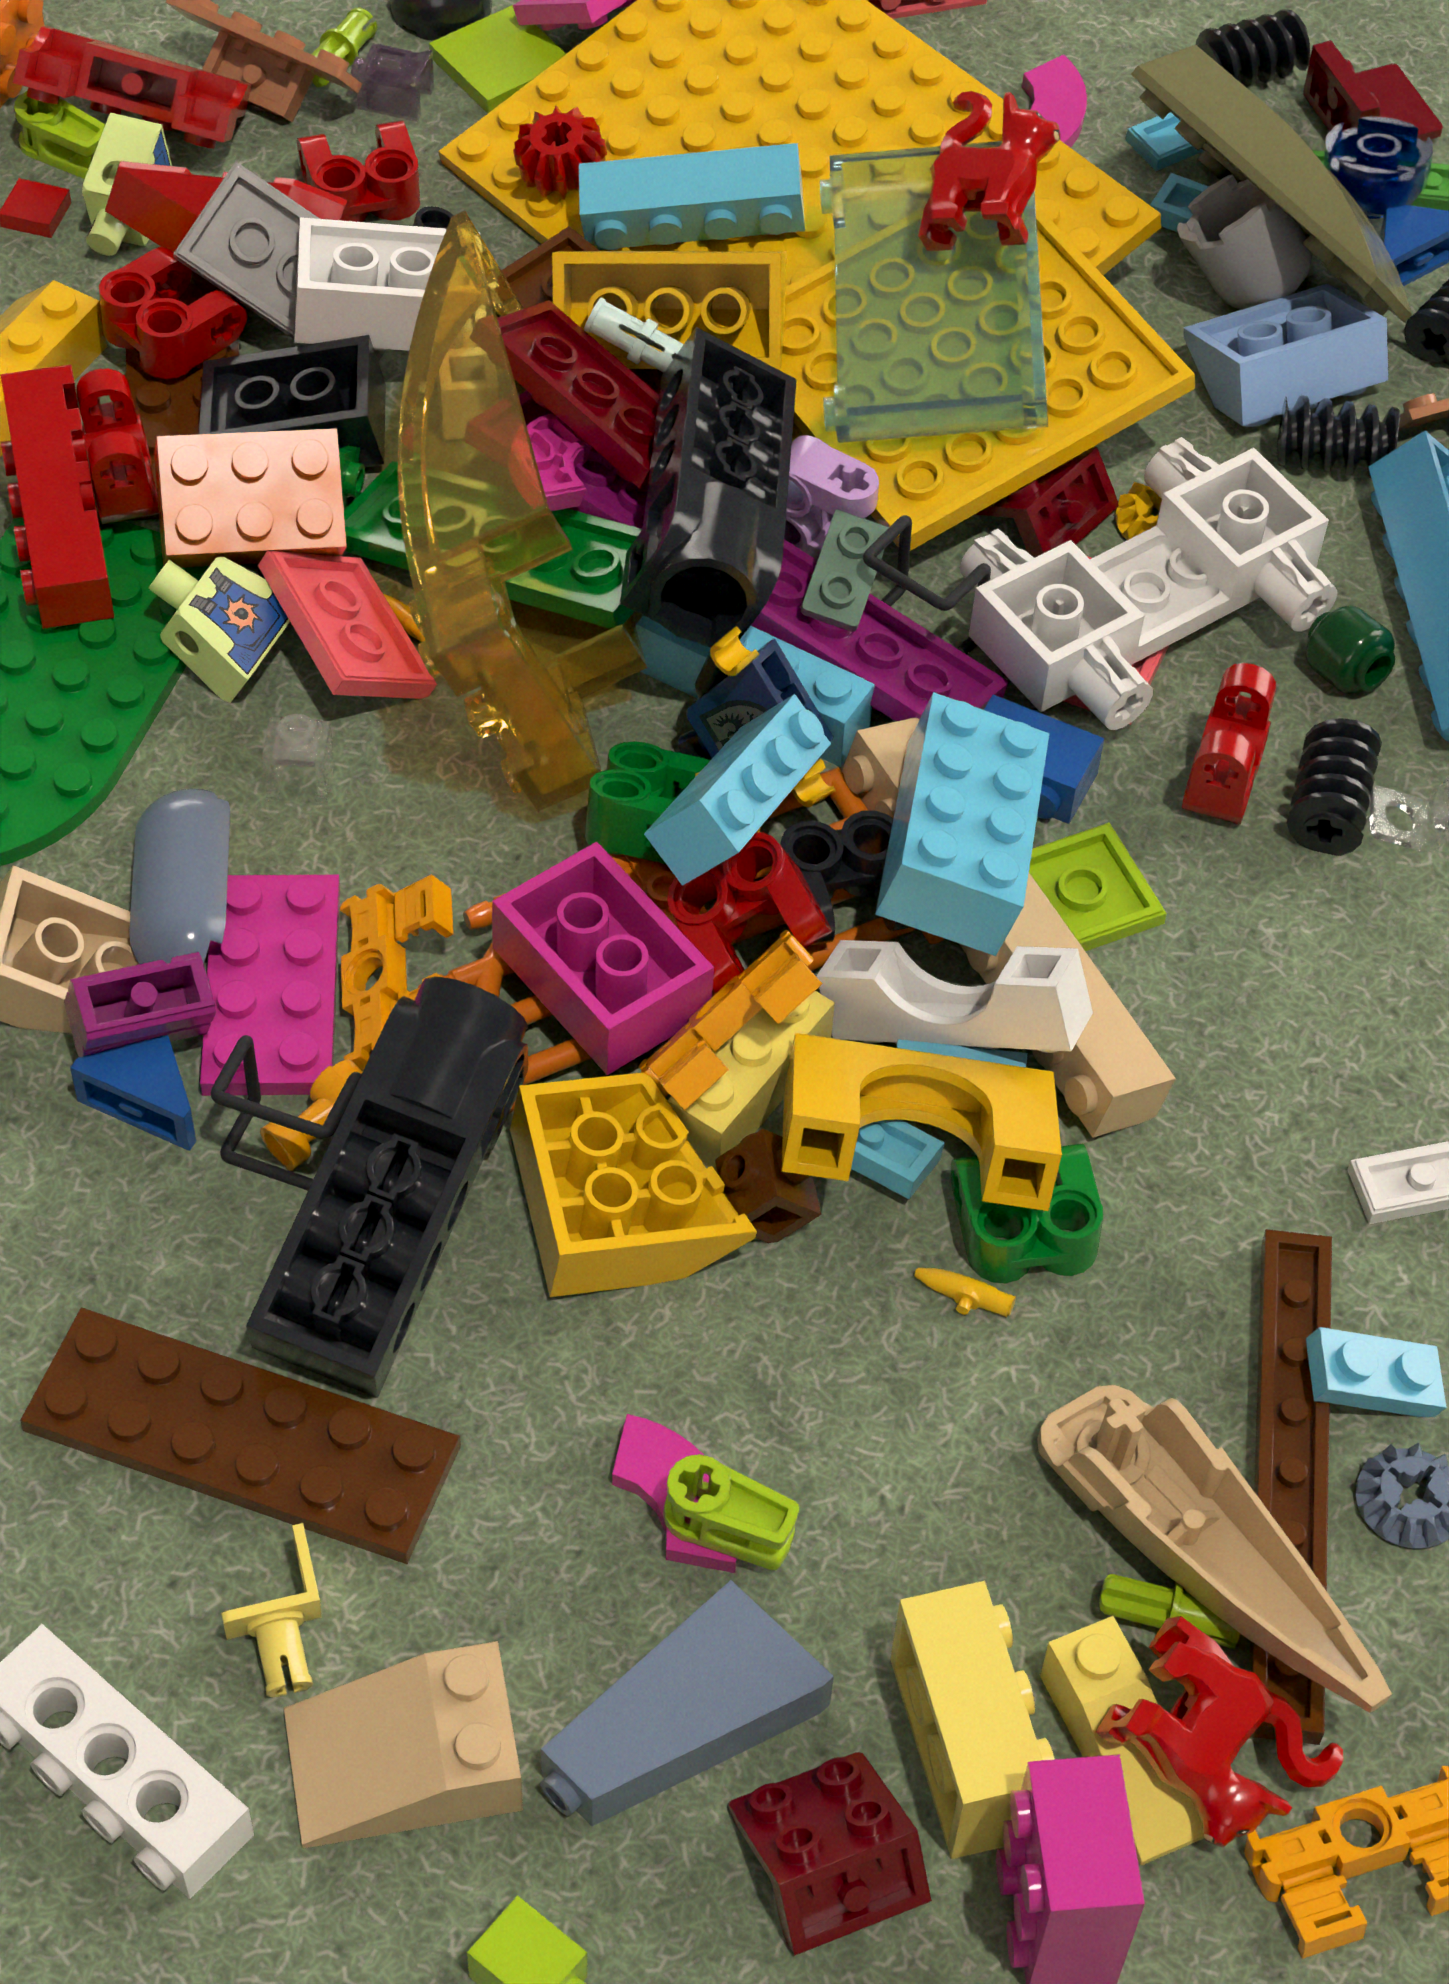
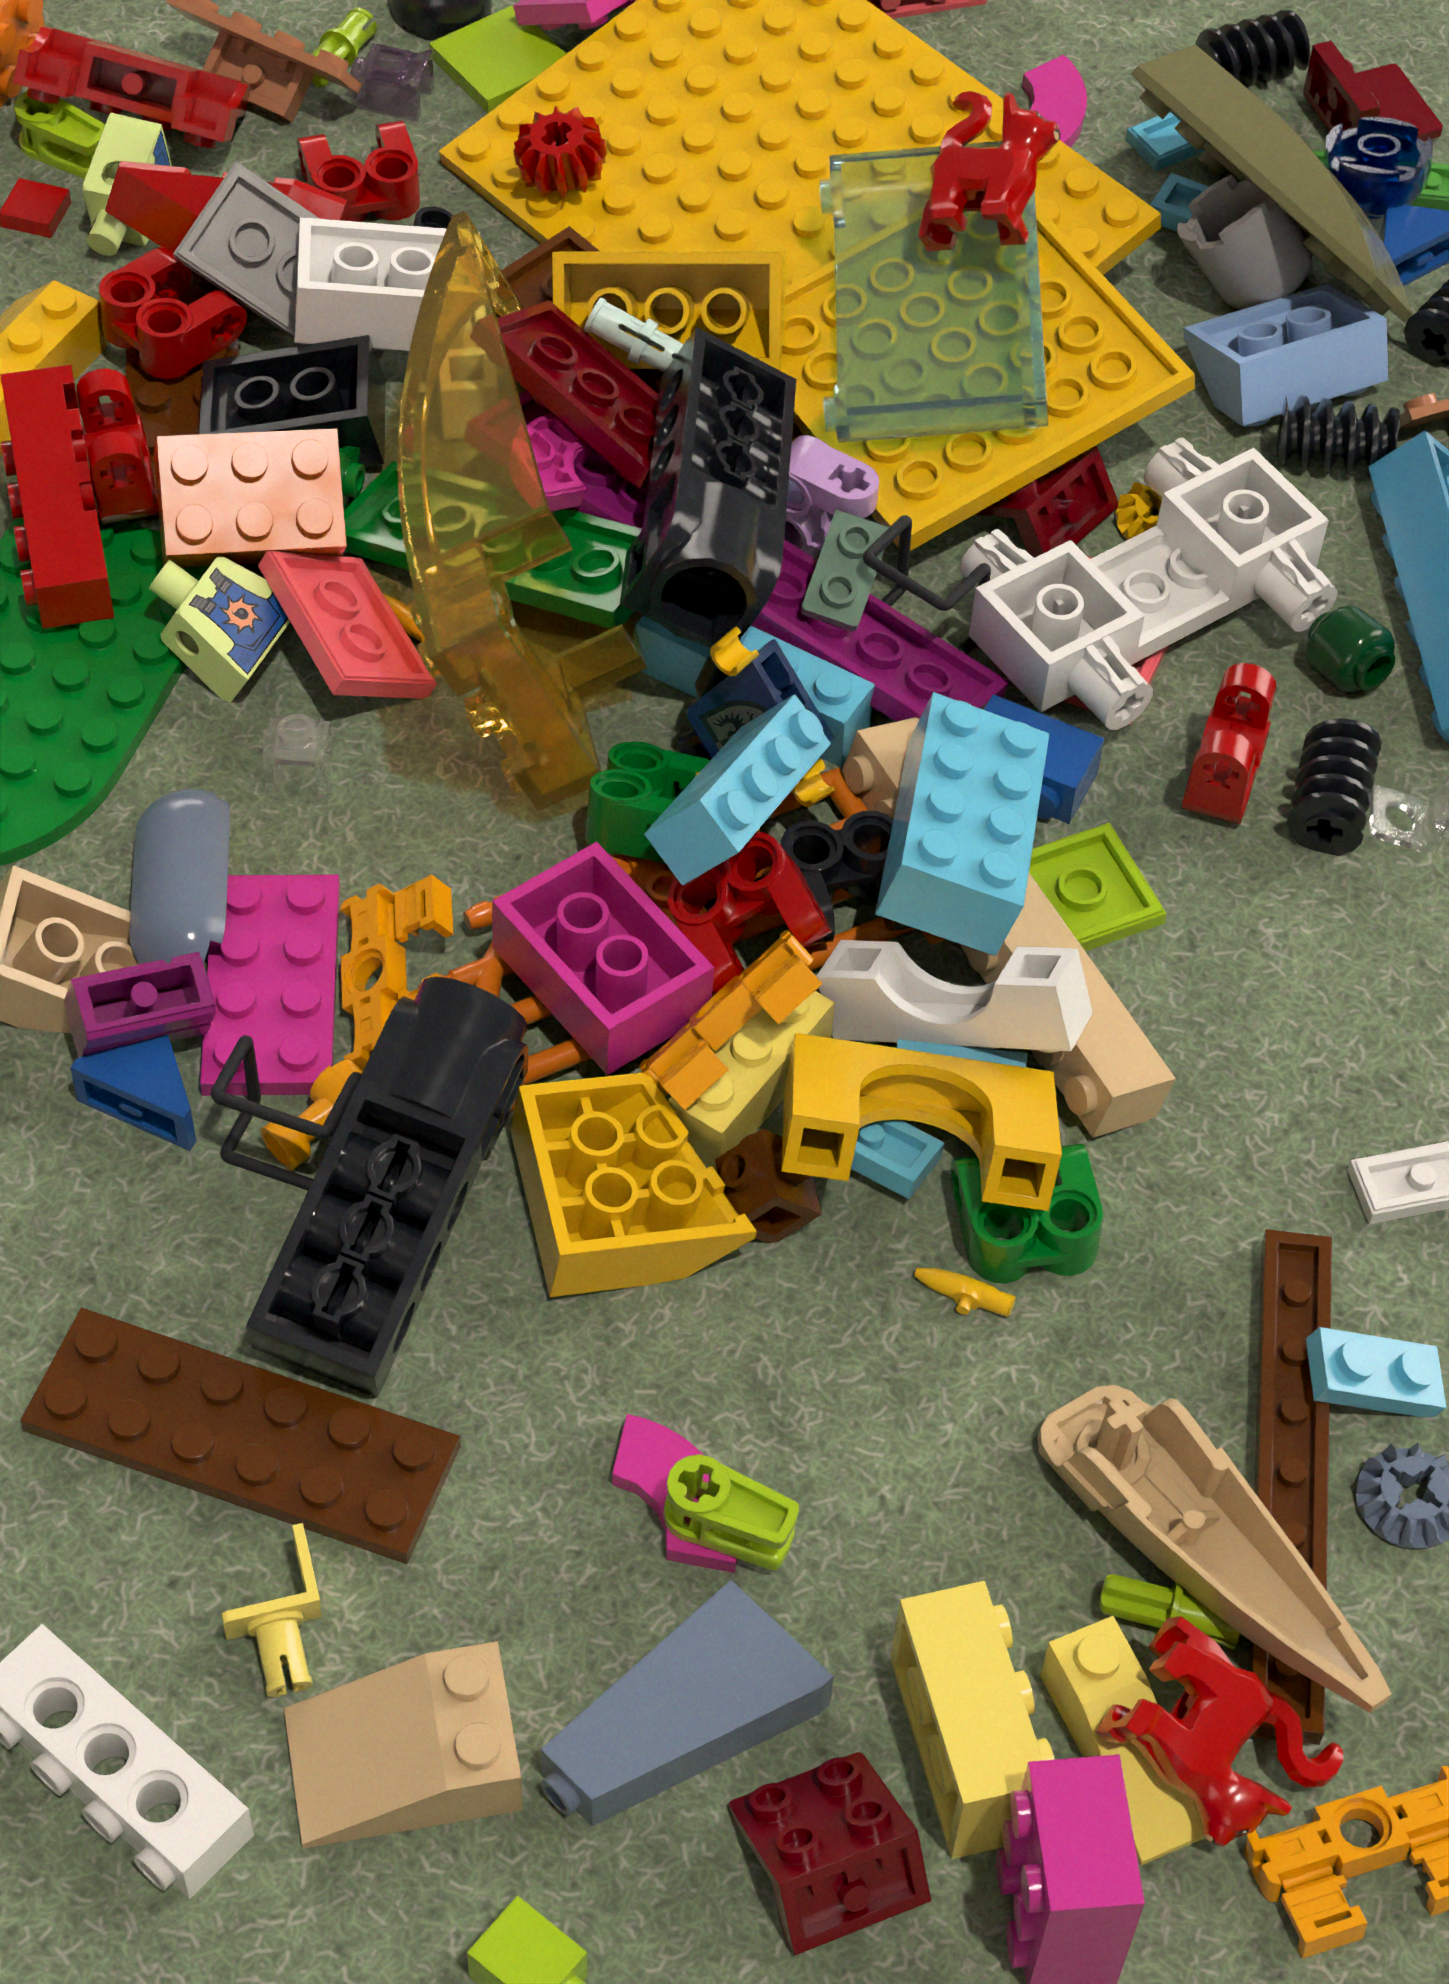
(691, 197): medium azure brick -> none

